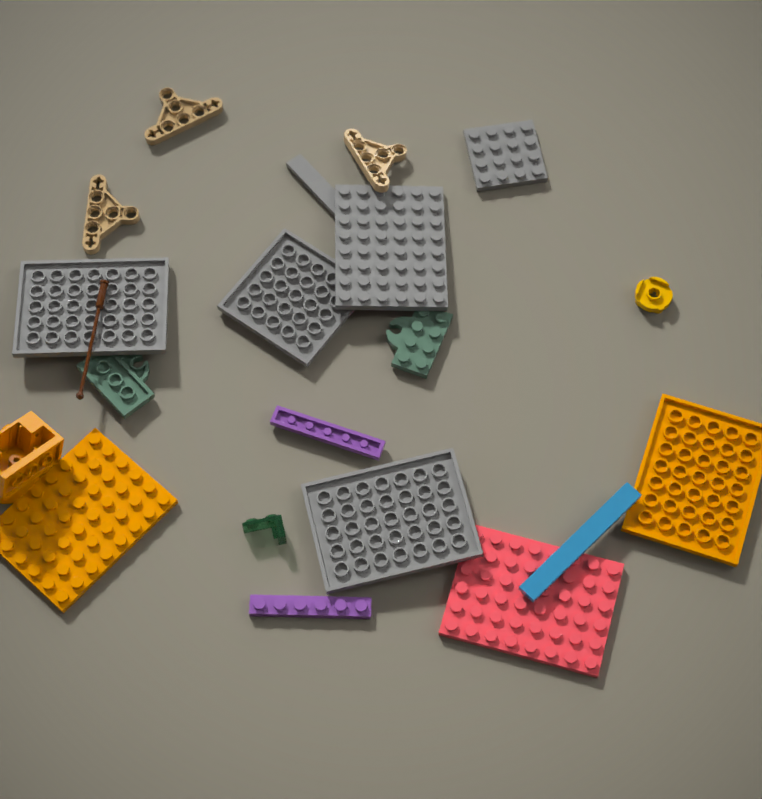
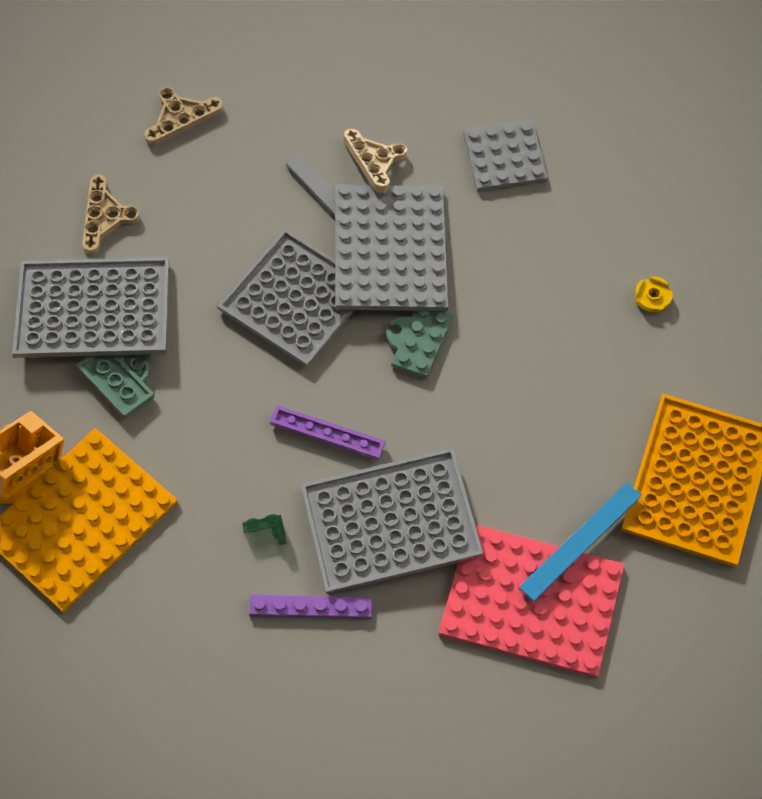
(99, 305): reddish brown piece -> none

